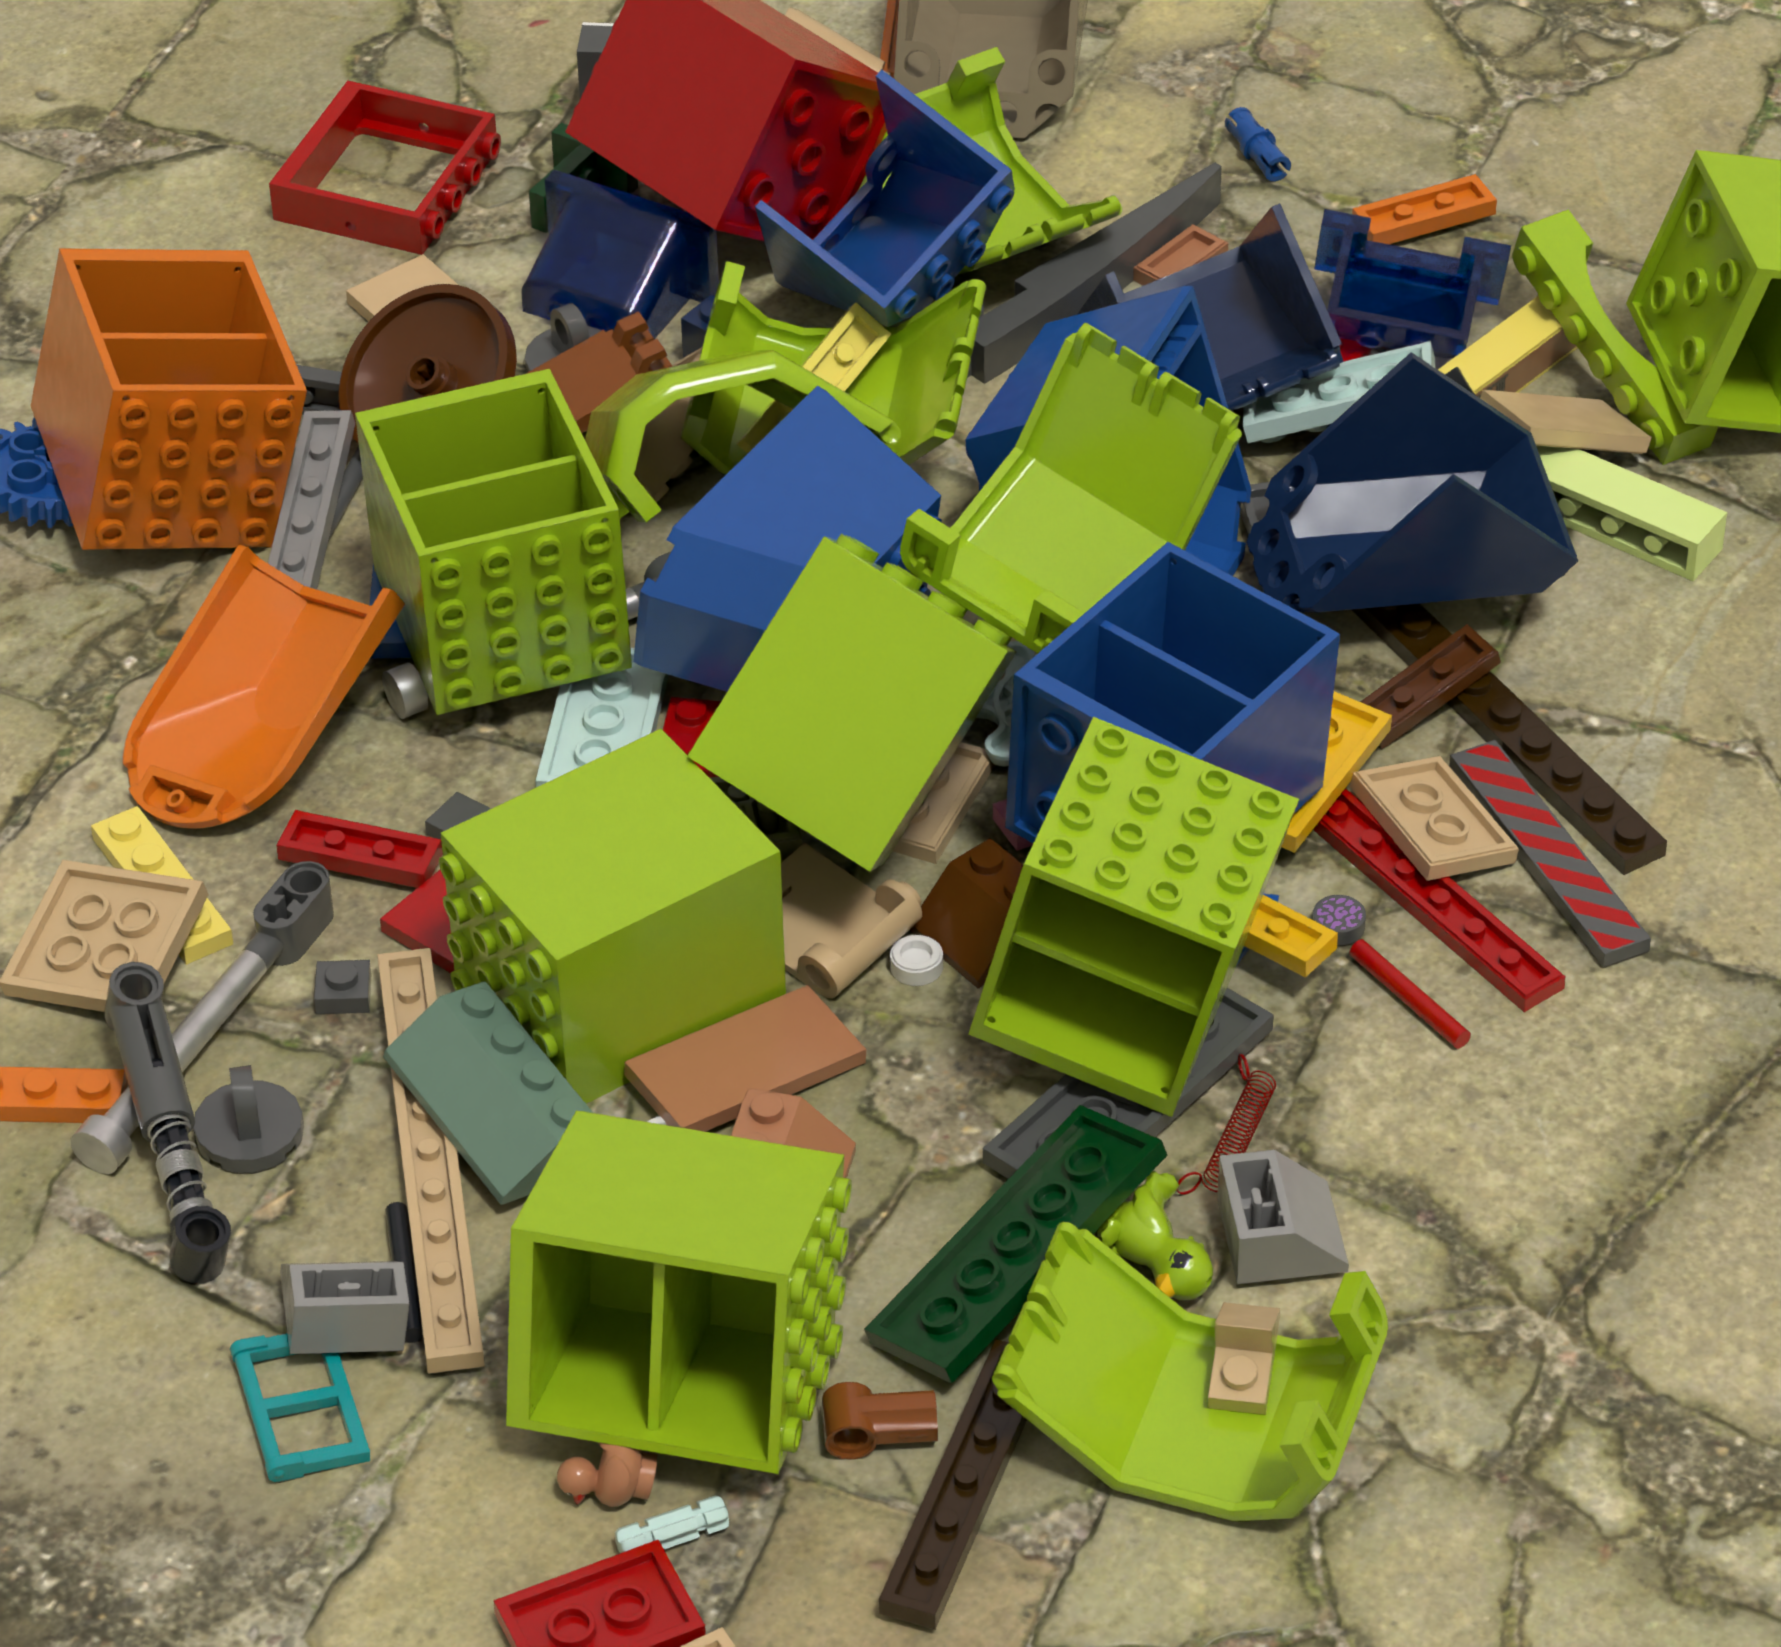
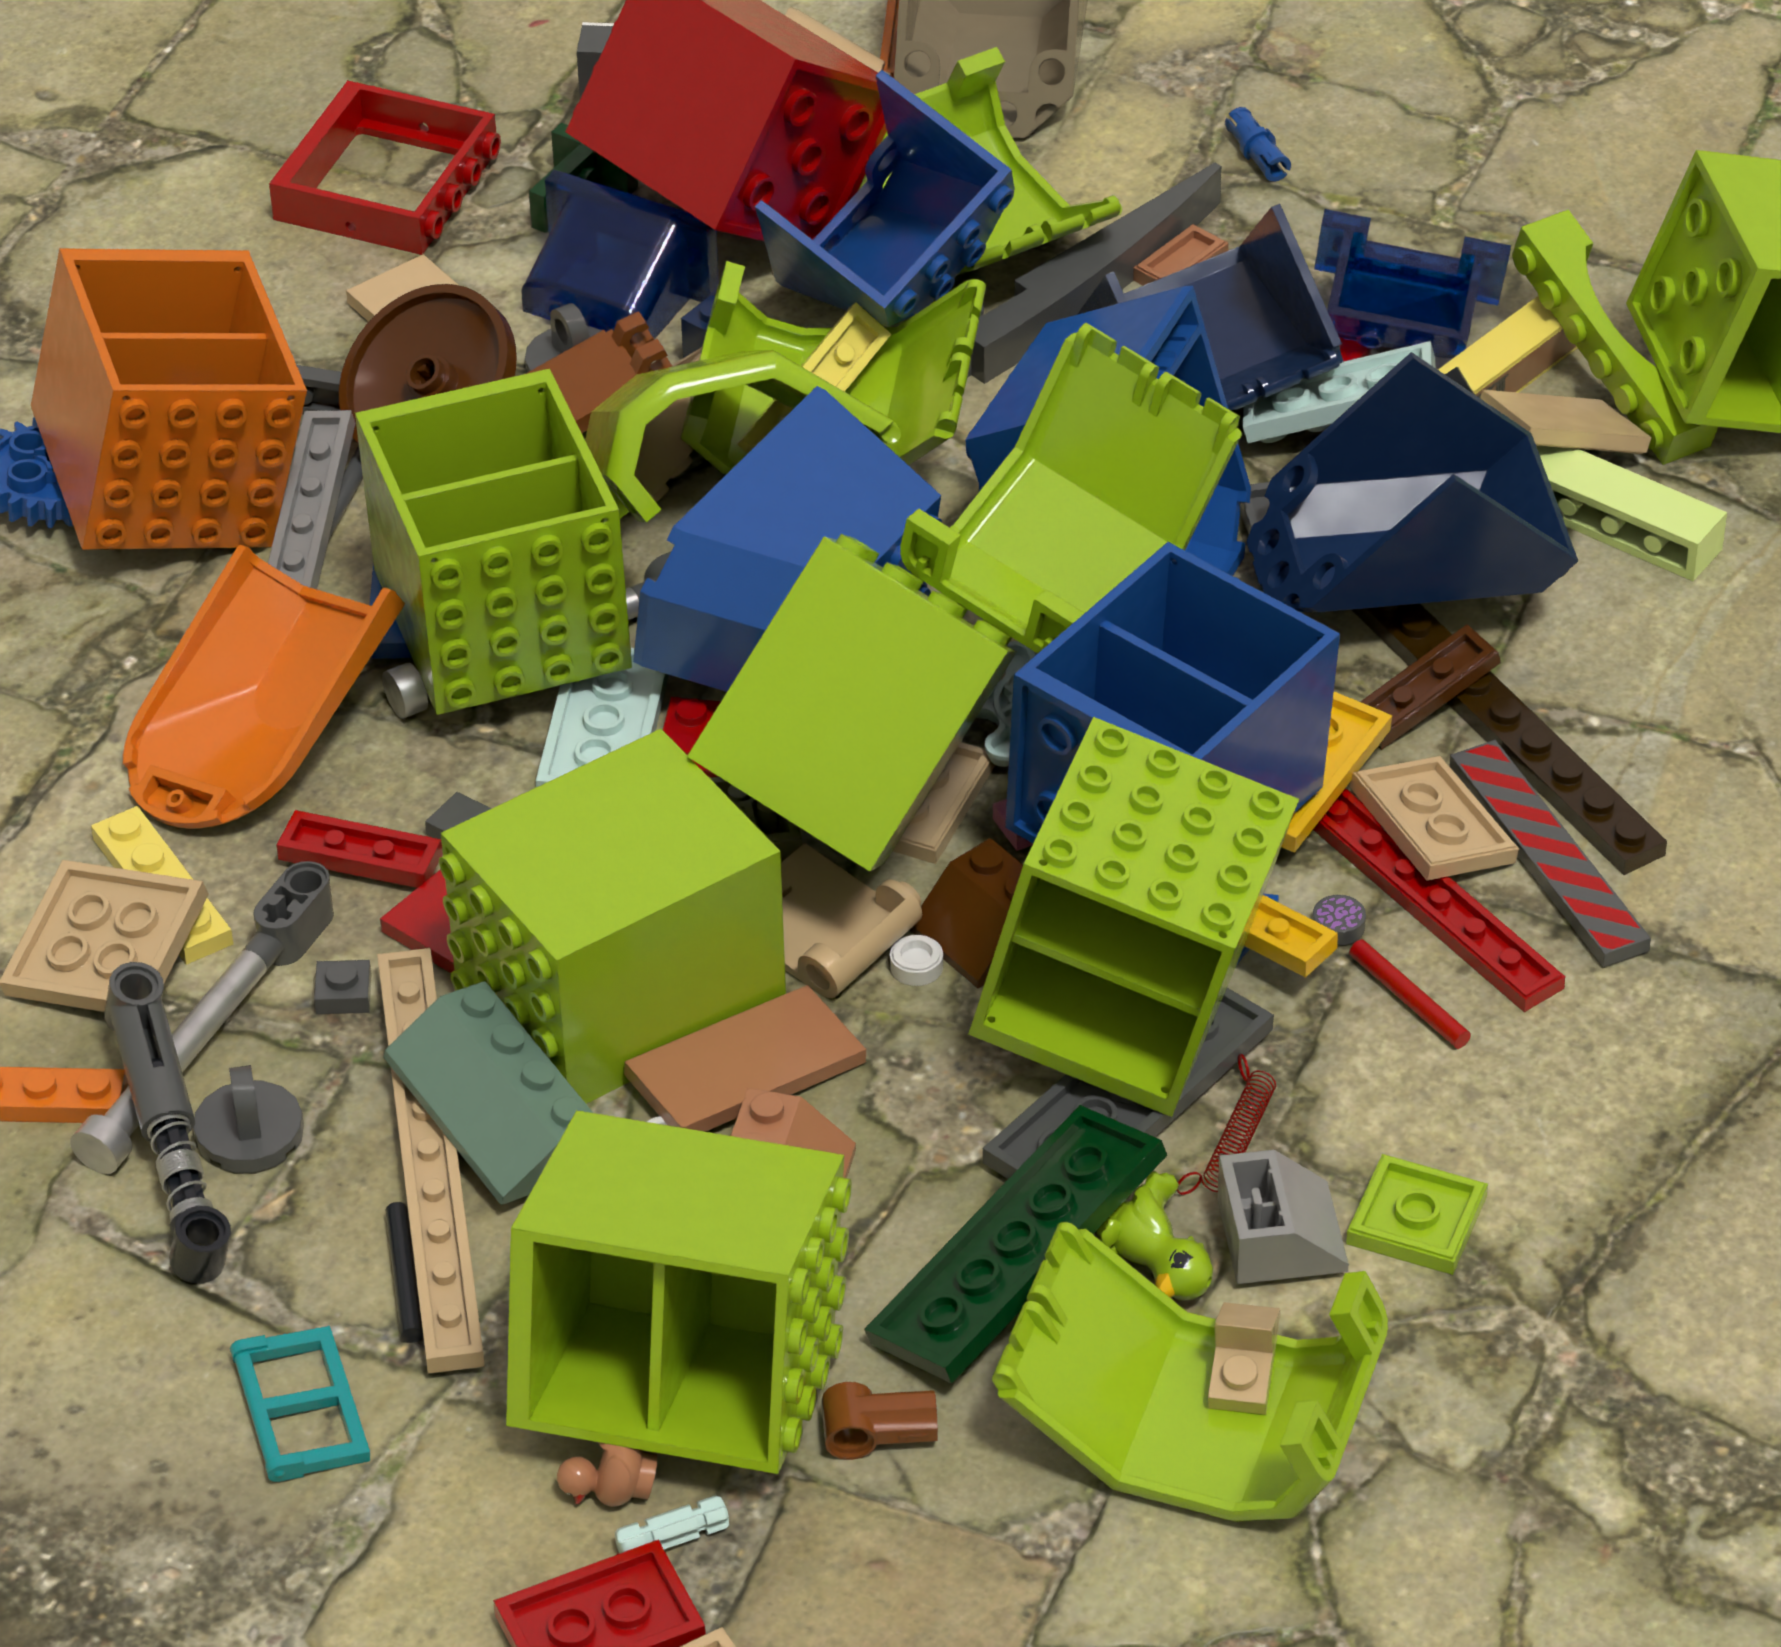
(345, 1306): light grey slope -> none
(954, 1504): dark brown plate -> none
(1417, 1214): none -> lime tile
(1428, 210): orange plate -> none

